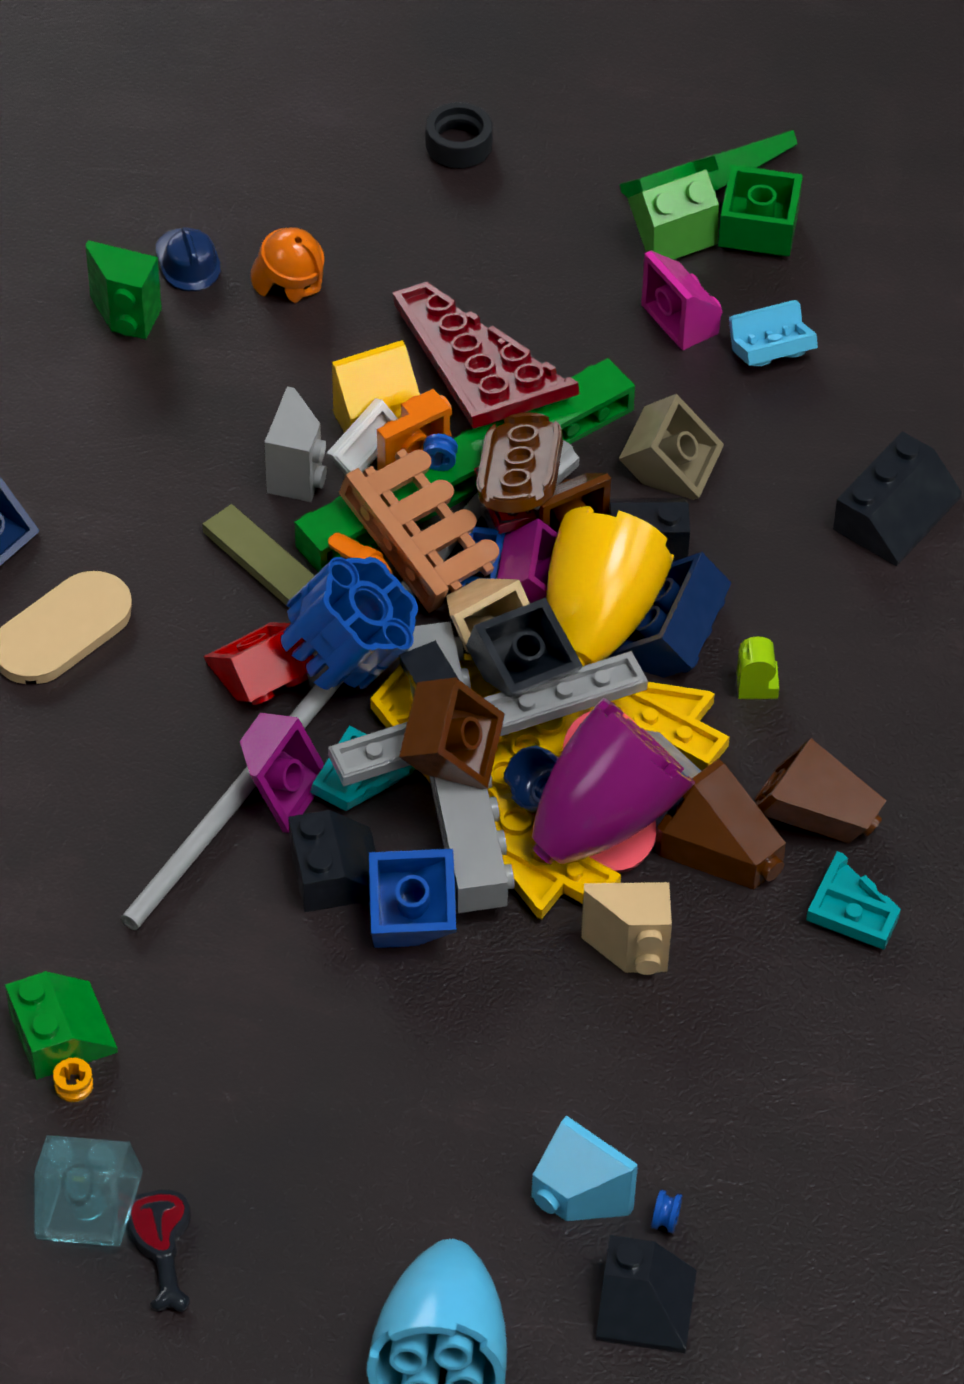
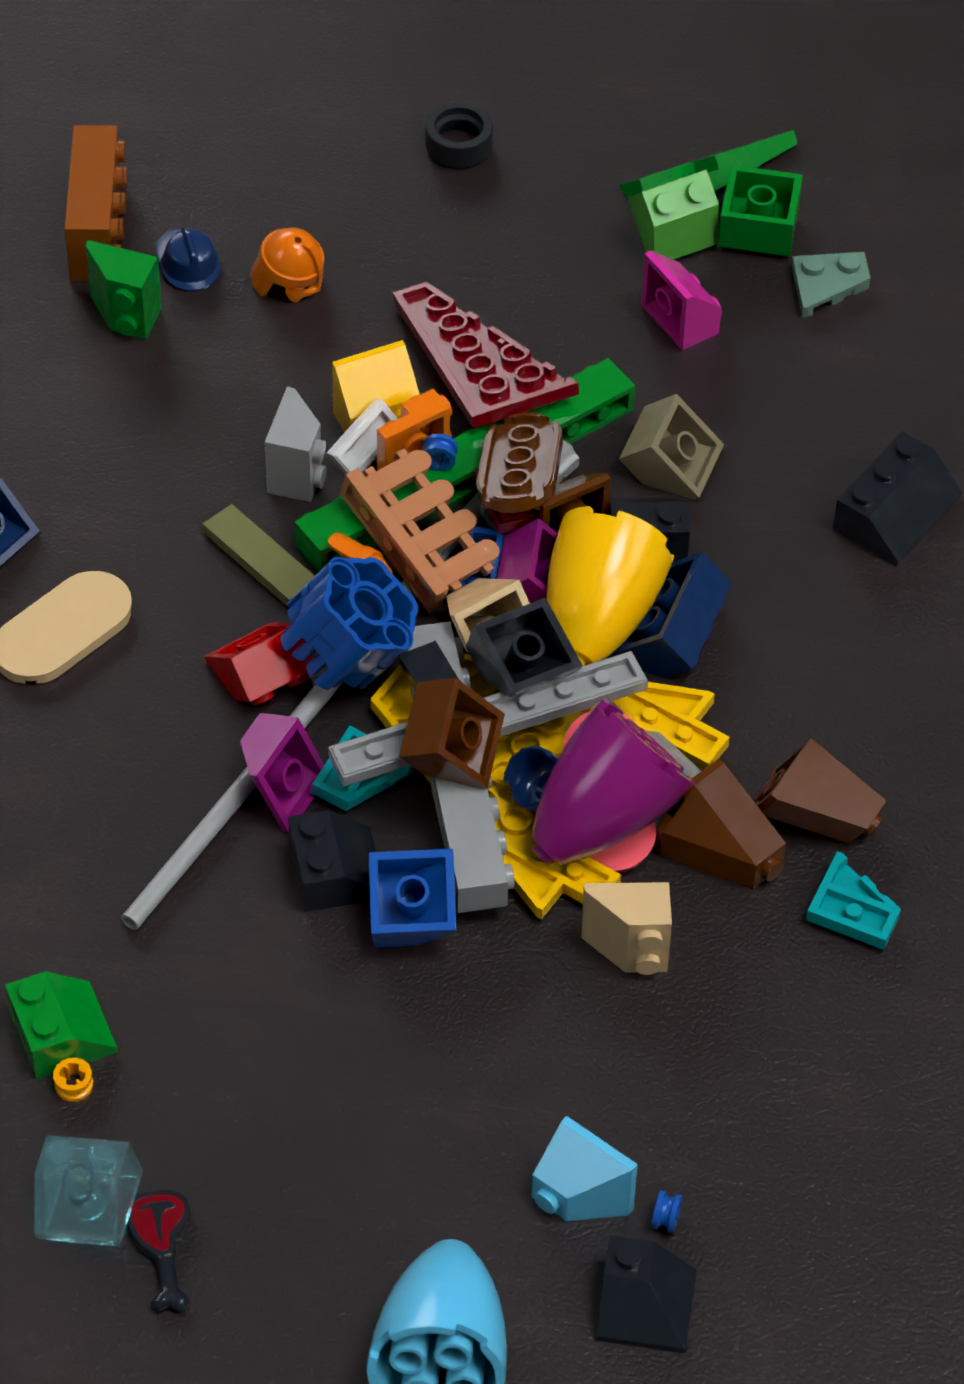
(94, 193): none -> dark orange brick
(757, 669): lime leg -> none
(771, 334): medium azure bracket -> none
(828, 278): none -> sand green wing

